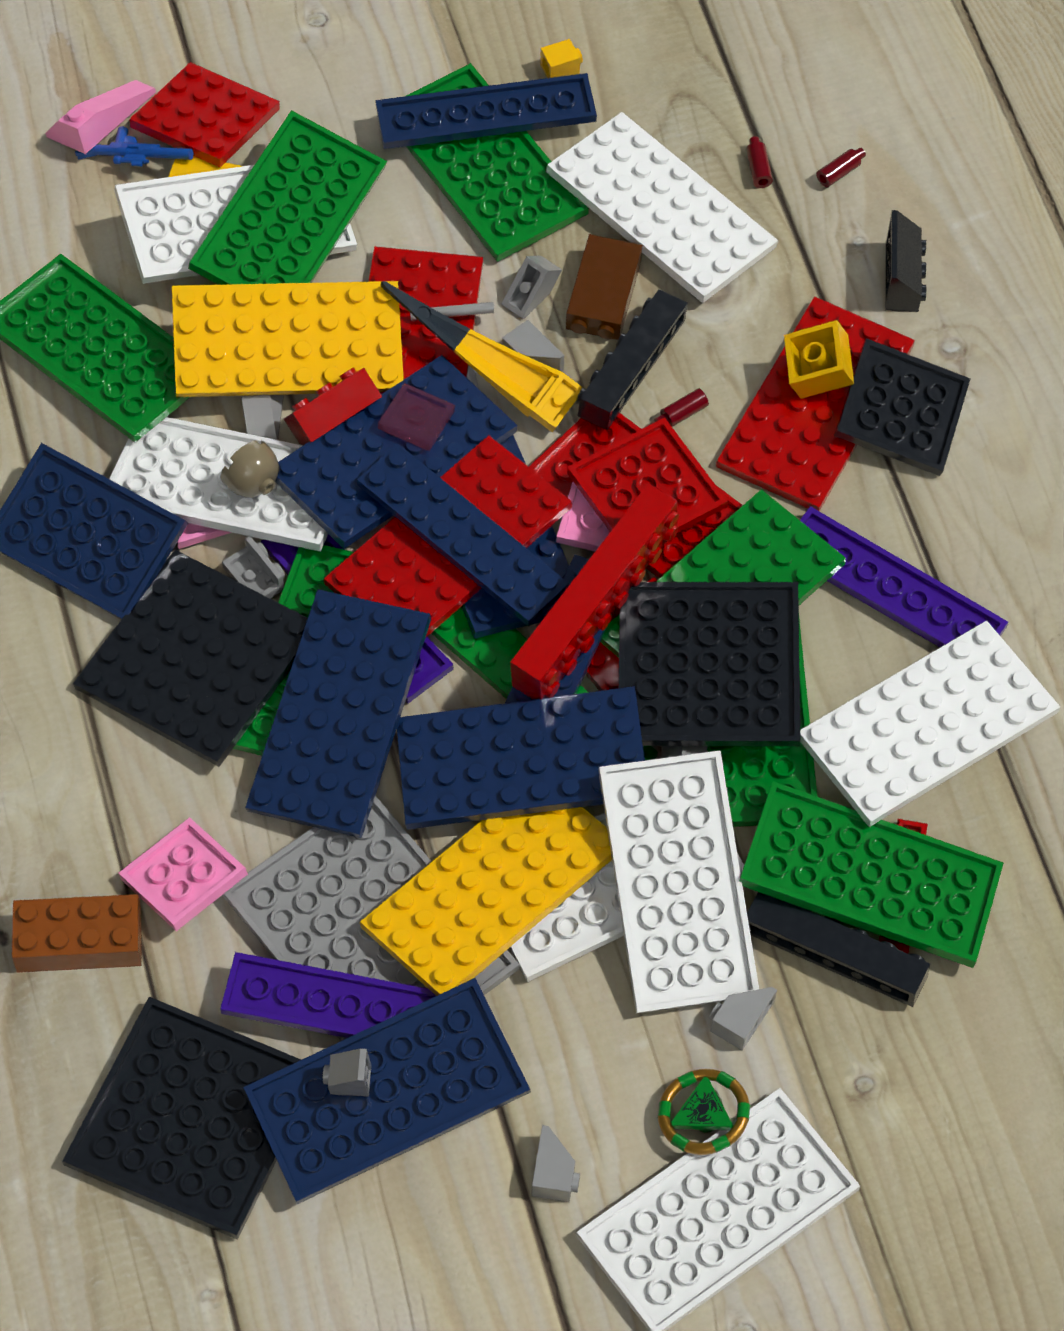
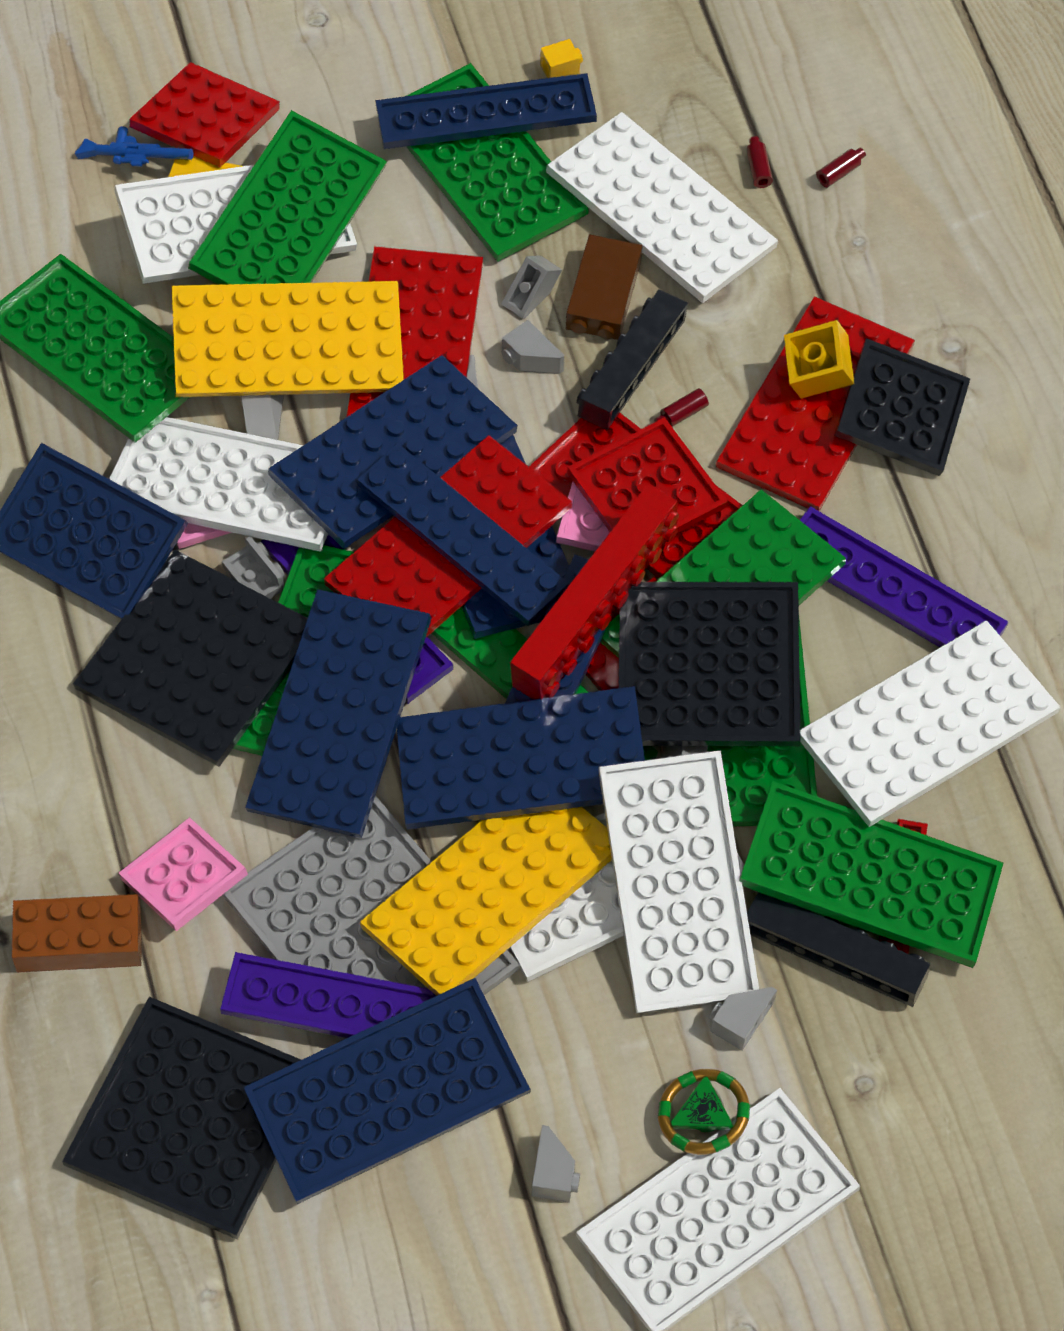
(95, 118): bright pink wedge -> none
(252, 470): dark tan cylinder -> none
(332, 406): red wedge -> none
(348, 1073): light grey slope -> none
(416, 417): clear pink tile -> none
(463, 310): light grey bar -> none
(526, 383): yellow plate -> none
(904, 265): black slope -> none

